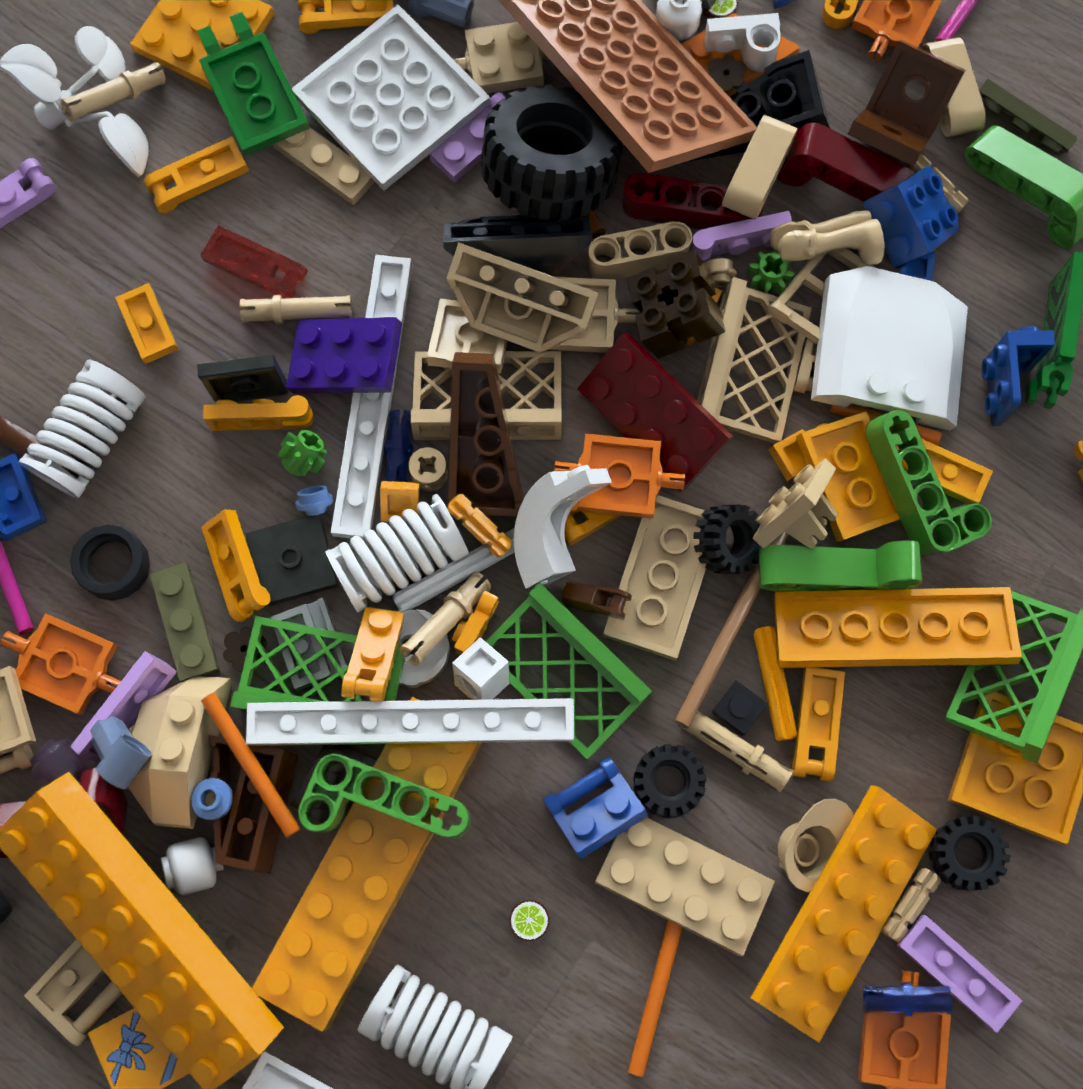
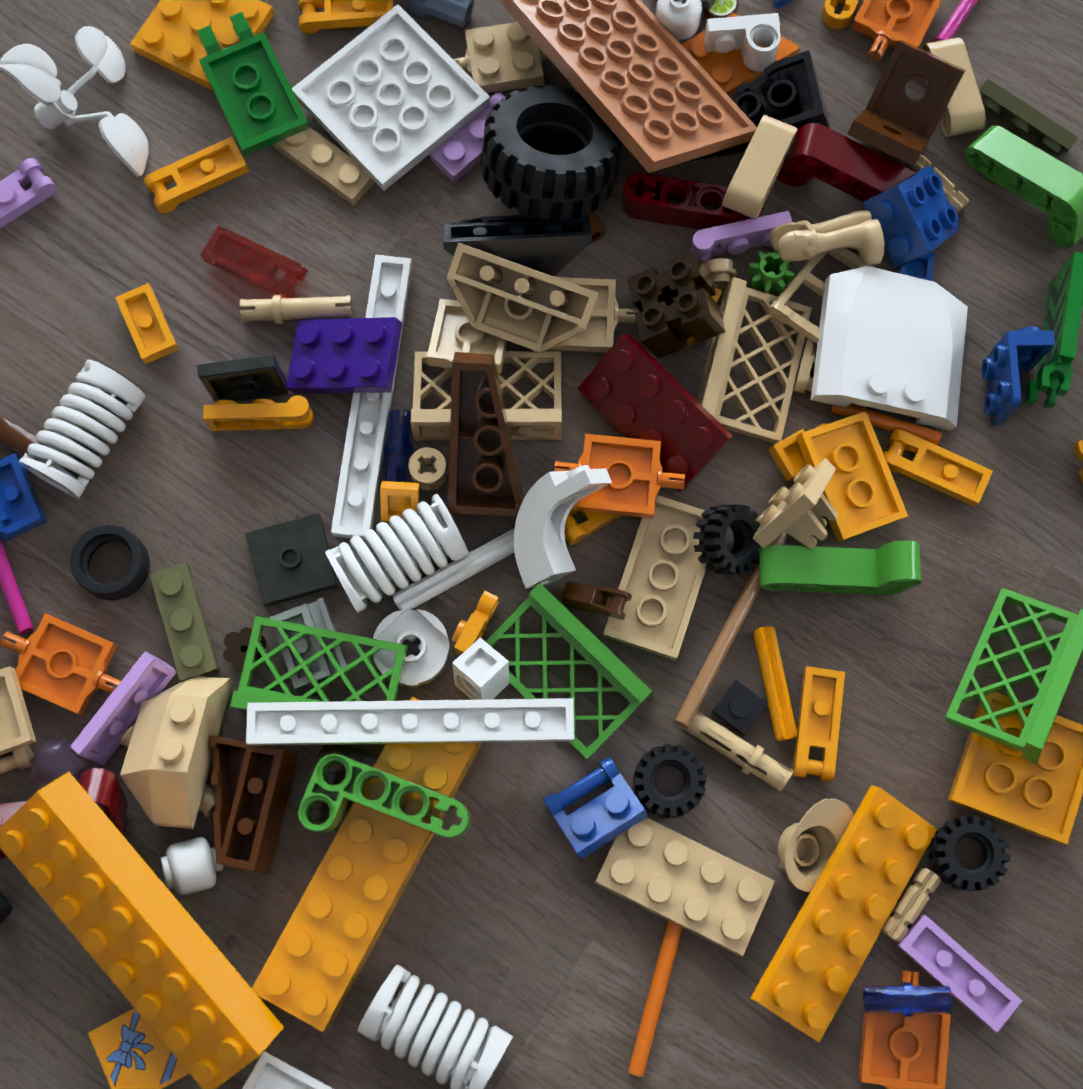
(64, 986): tan plate -> none
(119, 752): sand blue piece -> none
(126, 86): tan pin -> none
(219, 807): medium blue plate -> none
(234, 566): light orange plate -> none
(250, 765): orange bar -> none
(302, 453): bright green gear -> none
(314, 500): medium blue plate -> none
(373, 654): light orange plate -> none
(456, 607): tan pin -> none
(479, 525): light orange axle -> none
(529, 920): tile -> none
(625, 262): tan beam -> none
(727, 66): dark brown plant -> none
(896, 627): light orange plate -> none
(924, 482): bright green beam -> none

